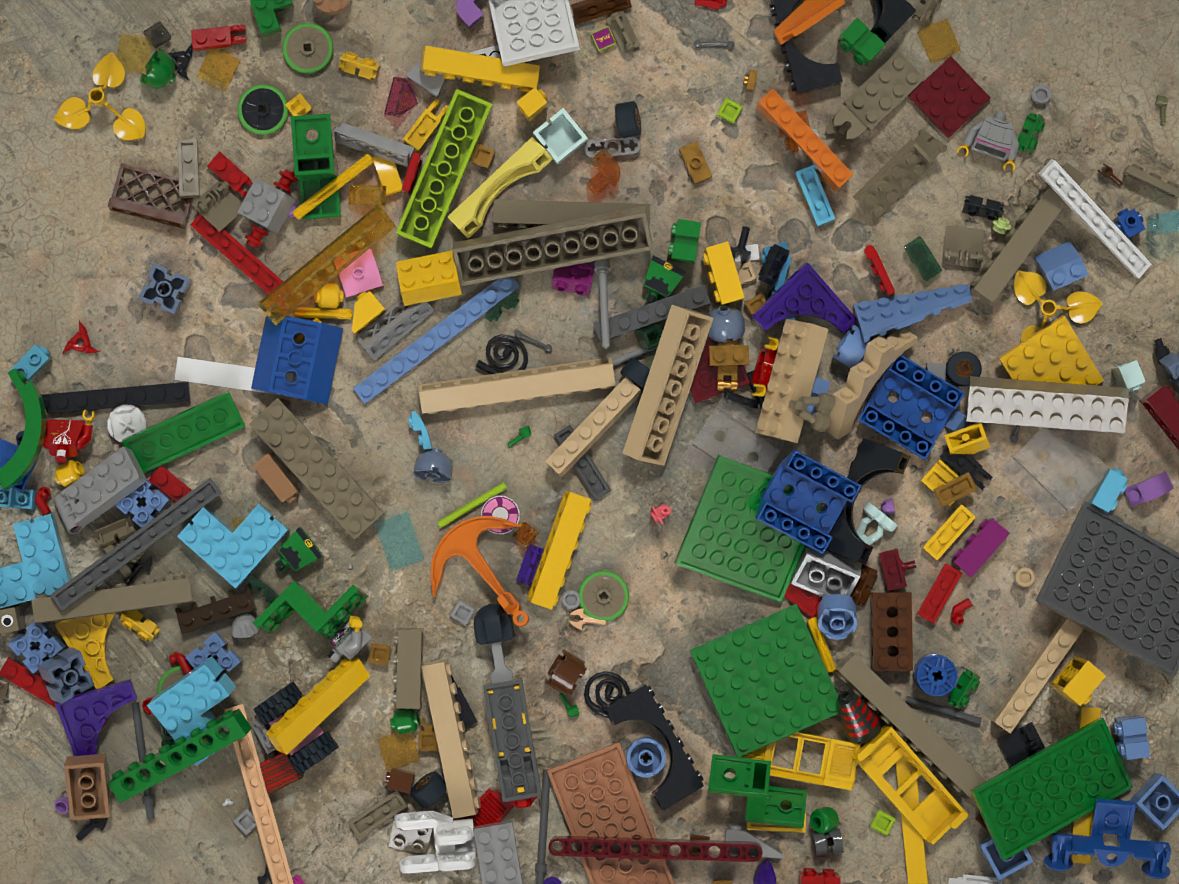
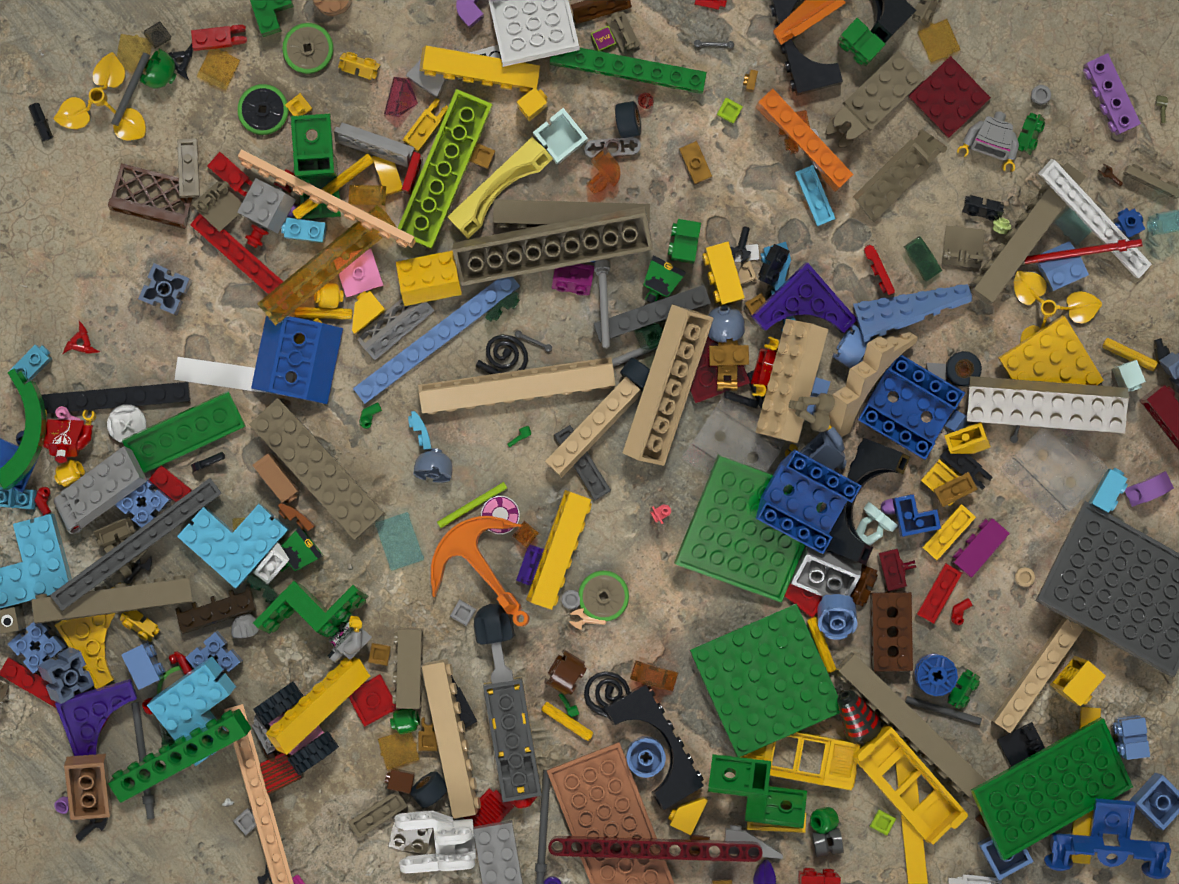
(40, 122): none -> black axle
(63, 414): none -> bright pink arm
(130, 89): none -> dark grey bar
(143, 665): none -> medium blue brick
(207, 462): none -> black bar
(271, 564): none -> white slope
(290, 512): none -> dark orange slope
(304, 230): none -> medium azure brick
(332, 202): none -> light nougat plate
(367, 415): none -> green arm
(372, 700): none -> red tile
(567, 721): none -> yellow axle
(632, 69): none -> green brick
(643, 98): none -> clear red hinge
(654, 676): none -> clear orange brick
(687, 815): none -> yellow slope
(825, 448): none -> sand blue torso
(911, 521): none -> blue brick
(1073, 226): none -> clear light blue piece
(1111, 94): none -> medium lavender brick
(1121, 245): none -> red bar
(1129, 354): none -> yellow axle

